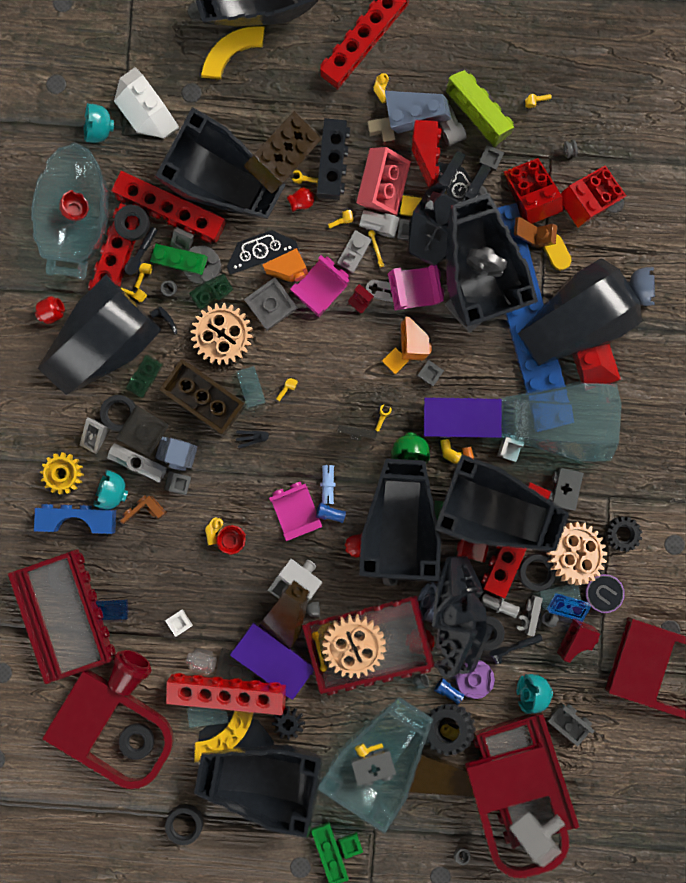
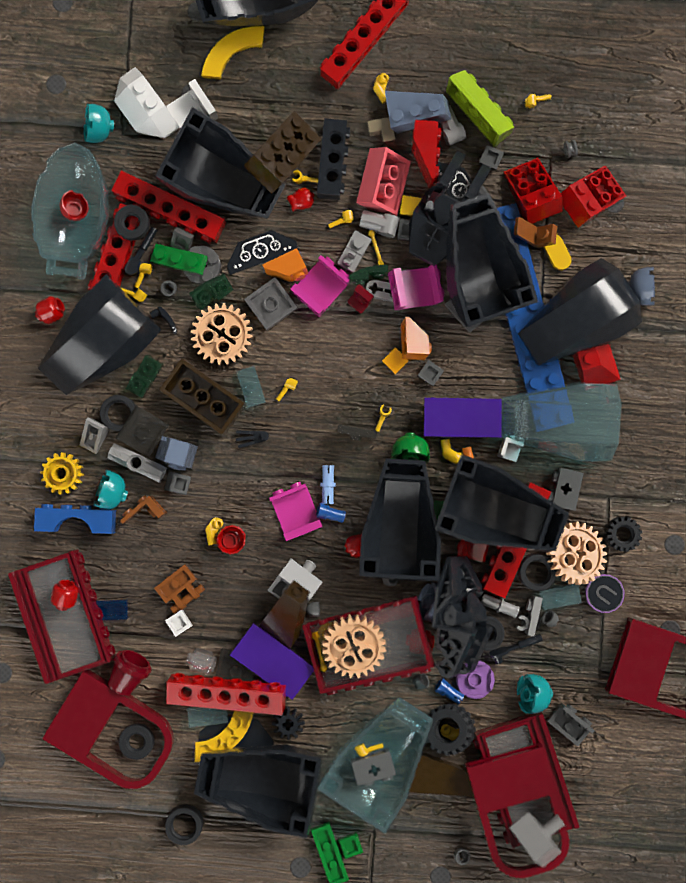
(64, 595): none -> red head
(175, 584): none -> dark orange plate
(194, 98): none -> white bracket
(362, 275): none -> clear green slope
(487, 261): flat silver plate -> none
(569, 607): clear blue tile -> none
(578, 639): dark red arch -> none

